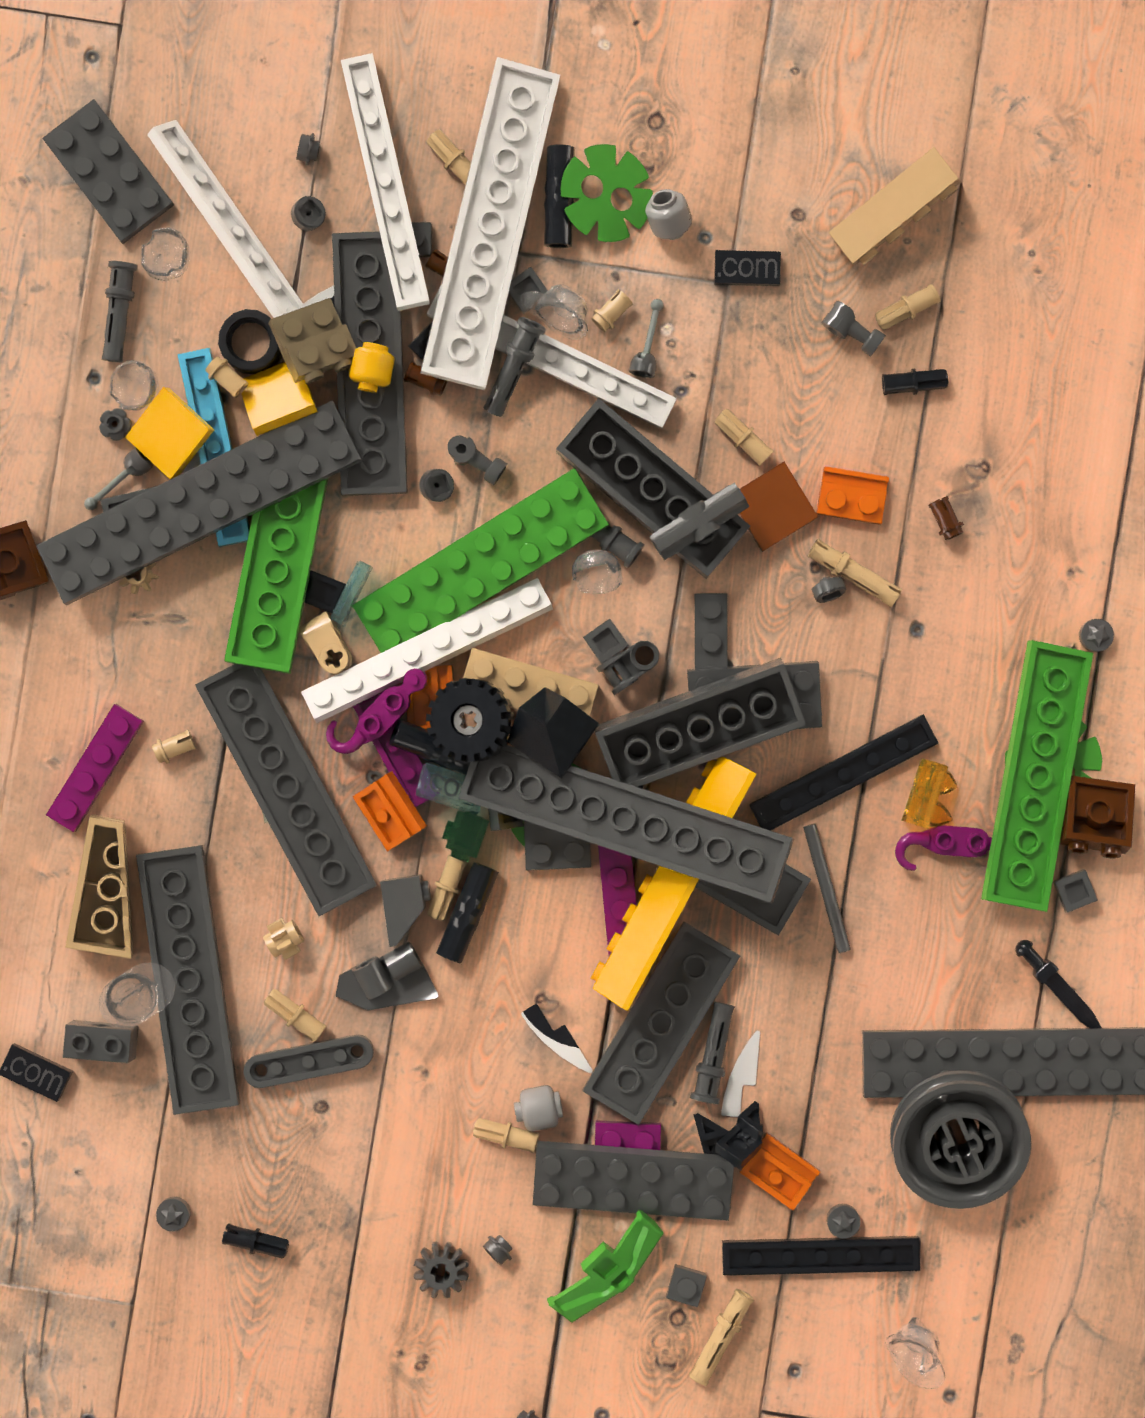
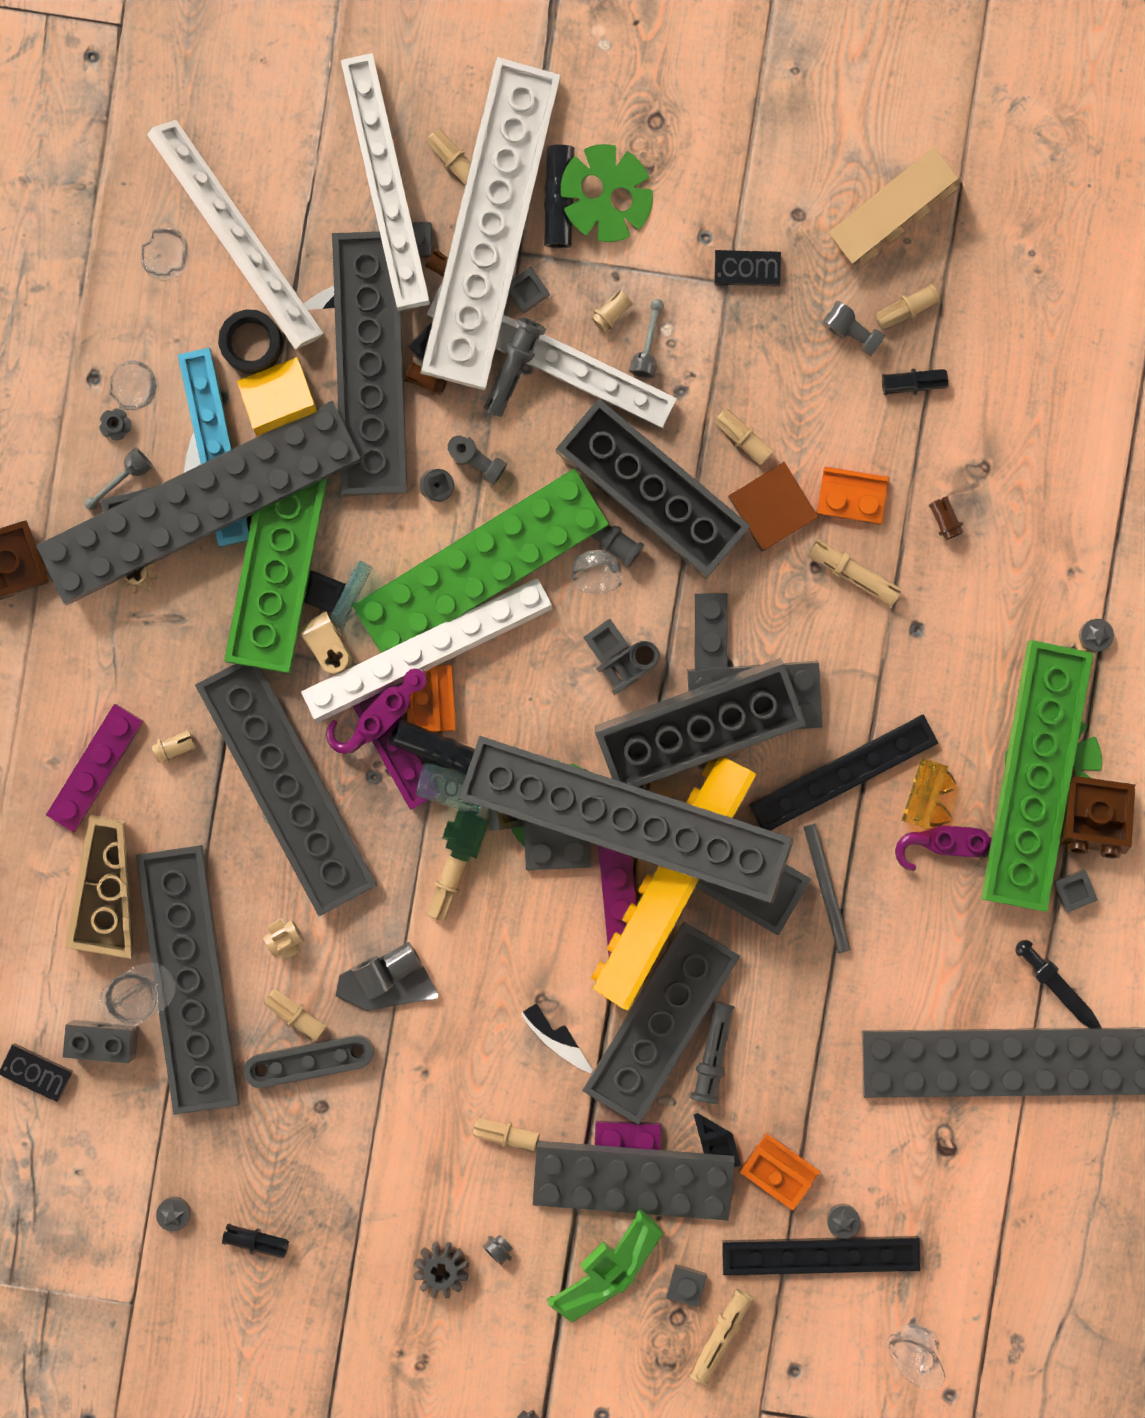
(108, 171): dark grey plate -> none
(119, 295): dark grey pin -> none
(169, 433): yellow tile -> none
(226, 376): tan pin -> none
(308, 148): dark grey plate -> none
(308, 213): dark grey tile -> none
(313, 341): dark tan plate -> none
(372, 367): yellow head -> none
(389, 811): orange plate -> none
(403, 903): dark grey slope -> none
(467, 912): black axle -> none
(492, 720): black bush -> none
(523, 681): tan wedge -> none
(539, 1108): light grey head -> none
(551, 730): black slope -> none
(559, 309): clear piece -> none
(668, 214): light grey head -> none
(699, 521): dark grey piece -> none
(742, 1074): white sticker -> none
(743, 1139): black slope -> none
(828, 589): dark grey tile -> none
(966, 1172): dark grey wheel -> none

